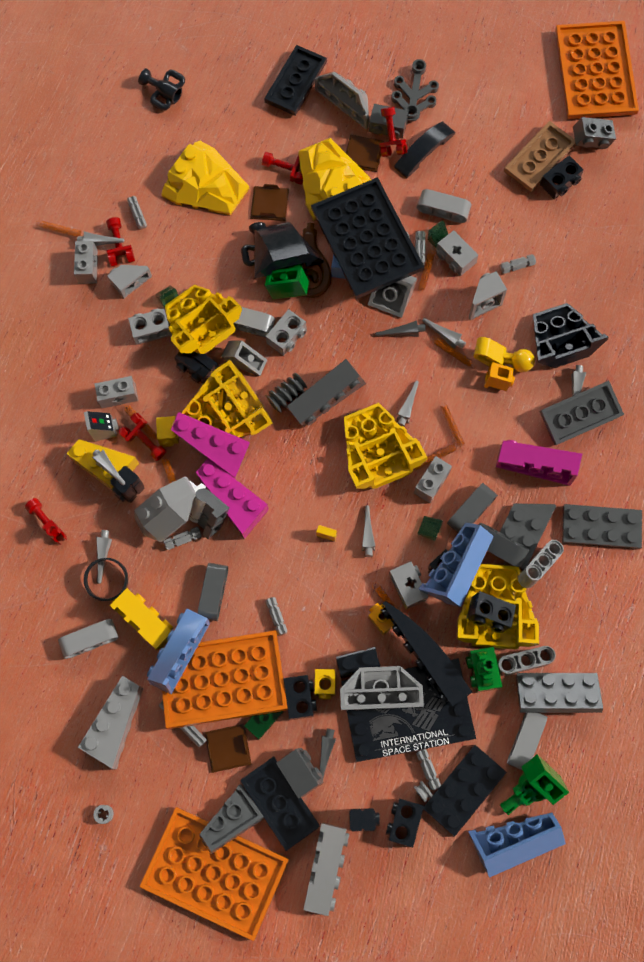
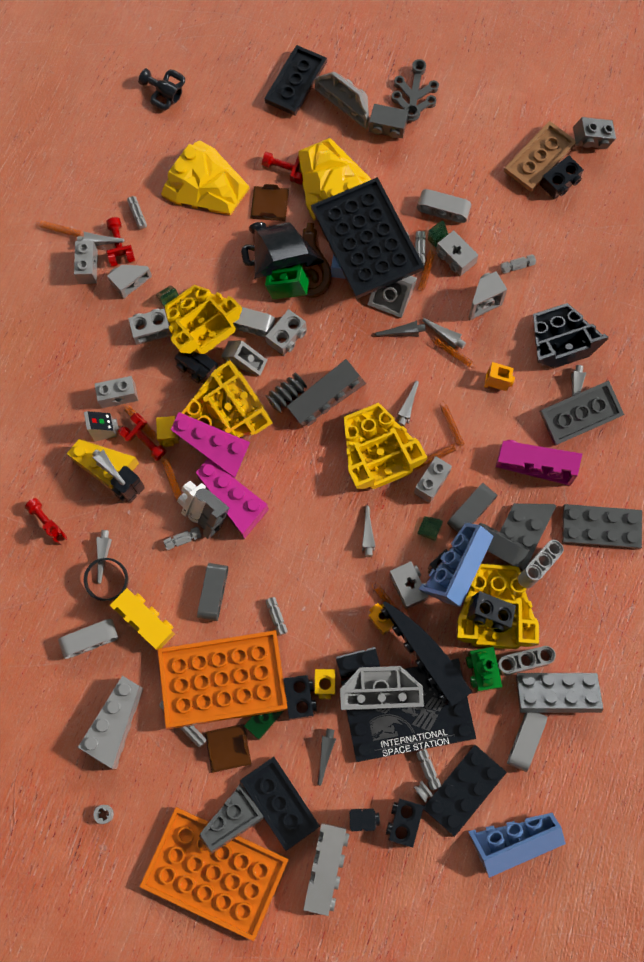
(165, 510): light grey wedge -> none
(178, 651): medium blue wedge -> none
(300, 772): dark grey brick -> none
(326, 533): yellow tile -> none
(364, 152): reddish brown piece -> none
(401, 147): red bar -> none
(423, 147): black slope -> none
(491, 351): yellow beam -> none
(535, 785): green brick -> none
(596, 69): orange plate -> none

